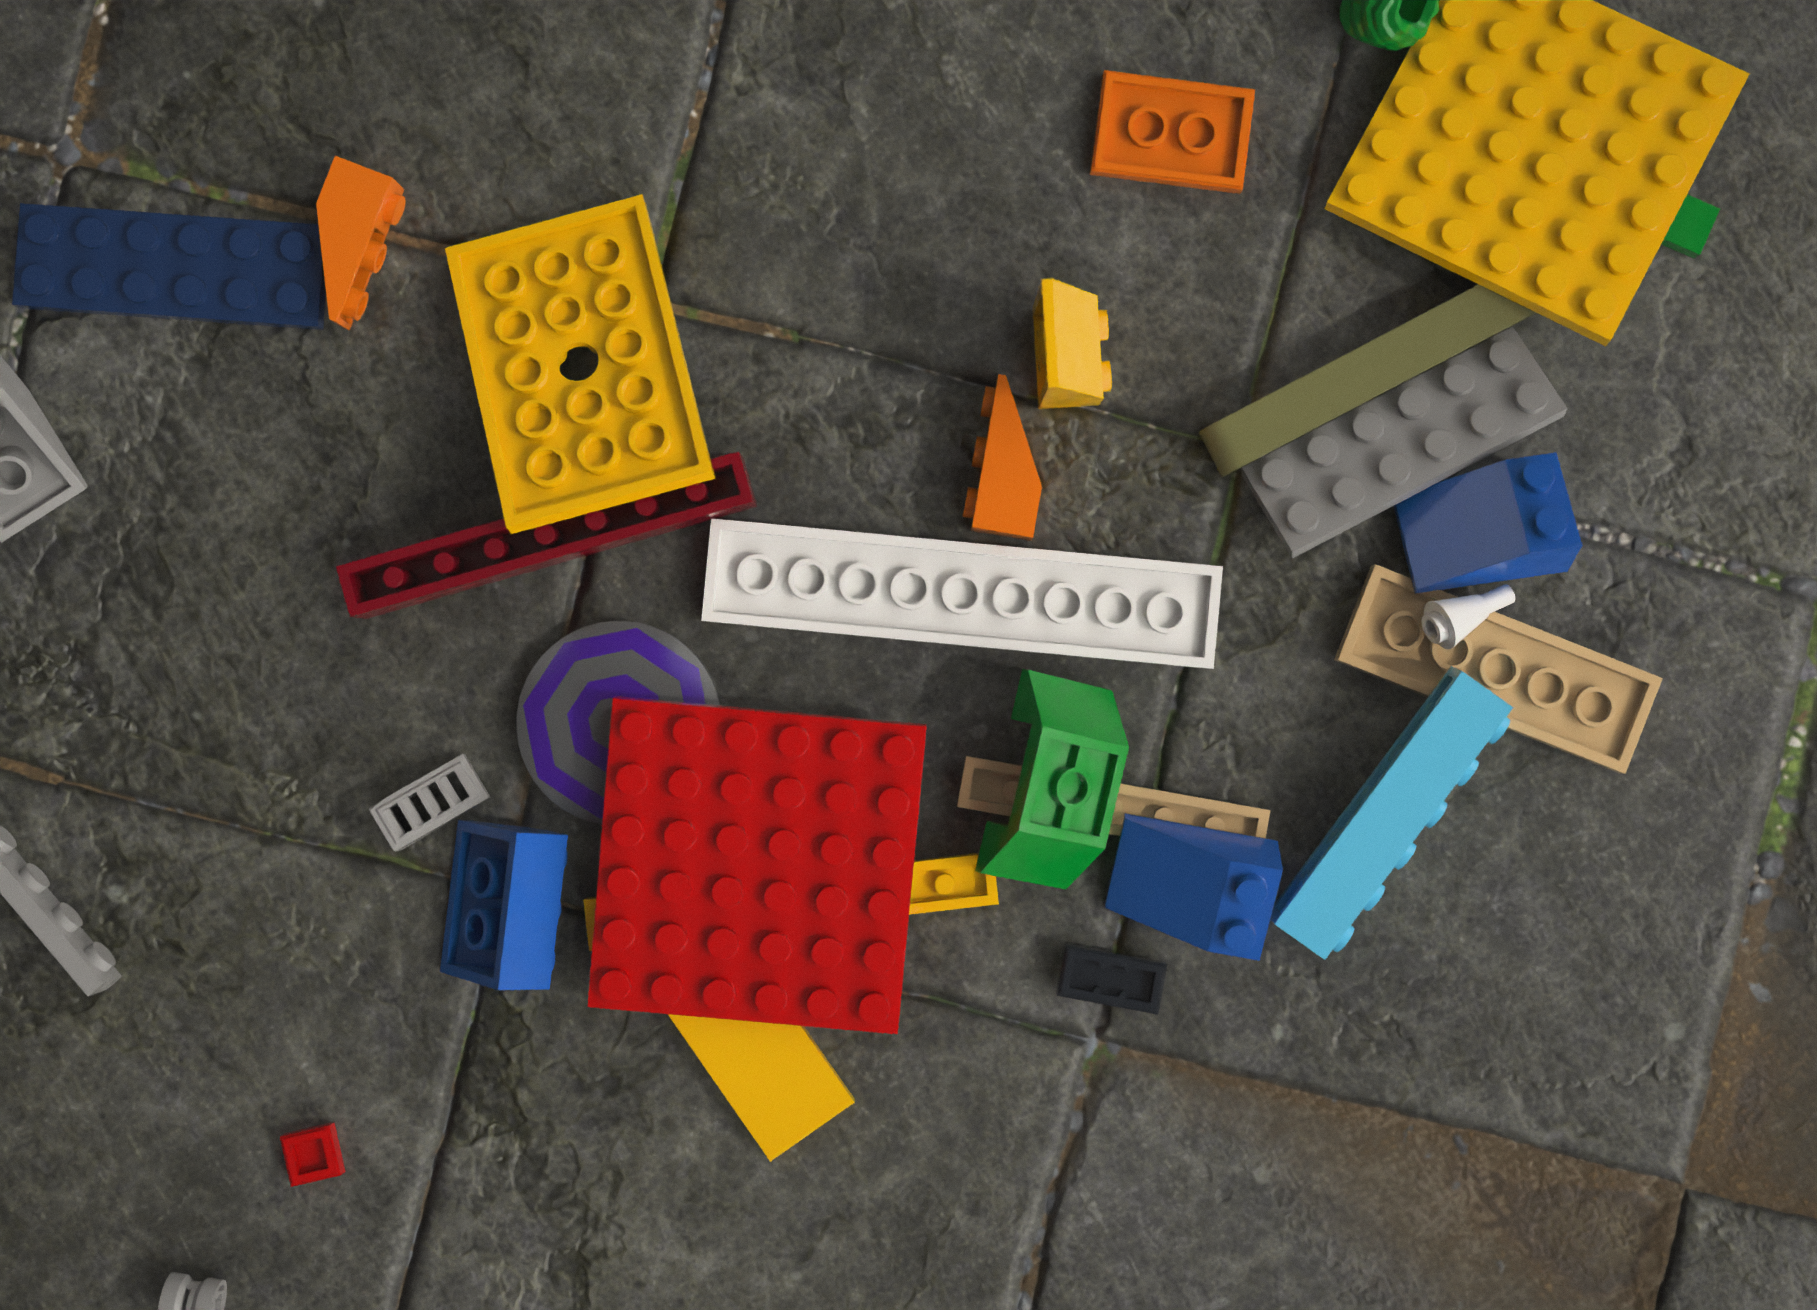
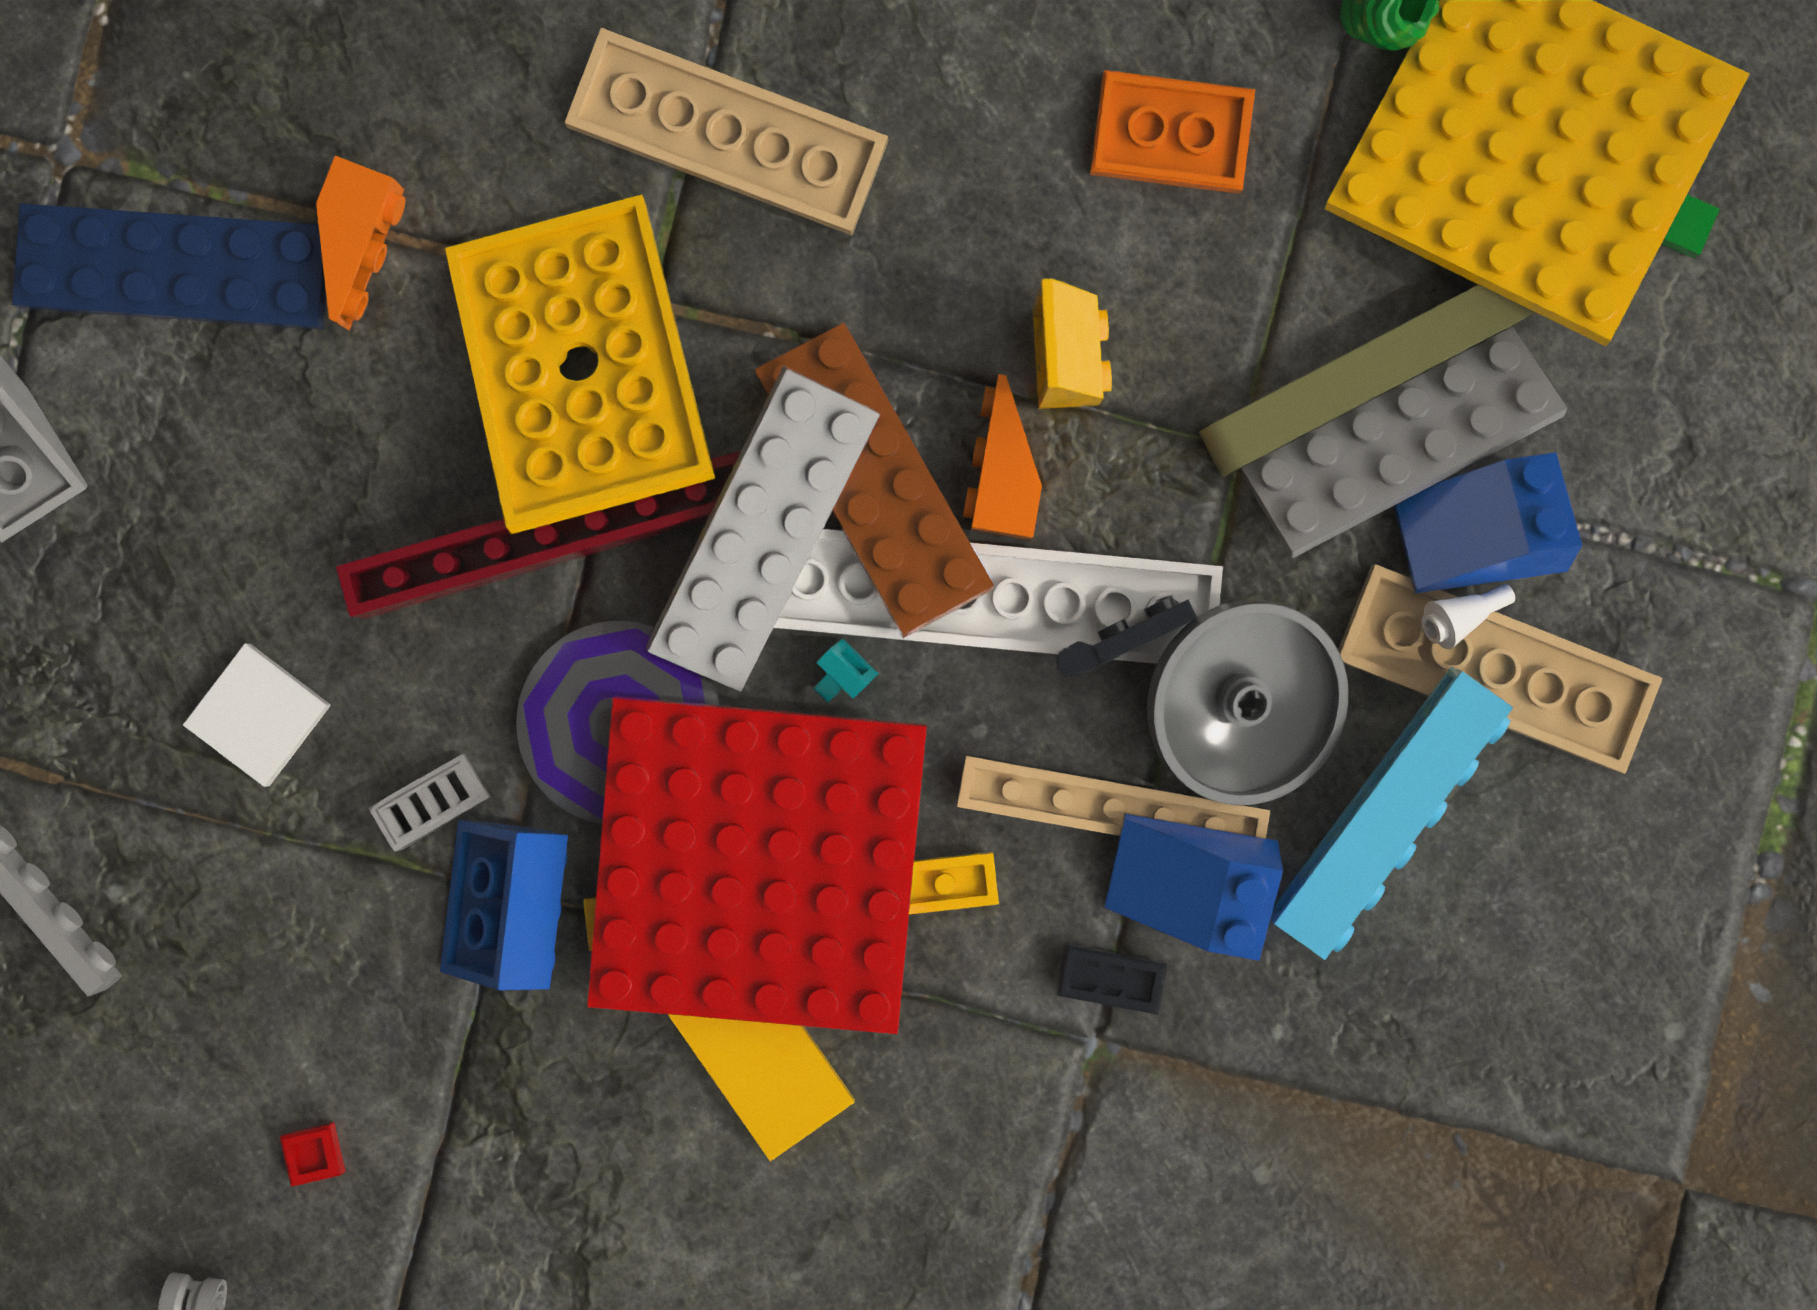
(257, 715): none -> white tile
(726, 131): none -> tan plate
(762, 529): none -> light grey plate
(844, 671): none -> teal tile
(890, 499): none -> dark orange plate
(1063, 786): green slope -> none
(1120, 639): none -> black hinge
(1247, 702): none -> dark grey dish

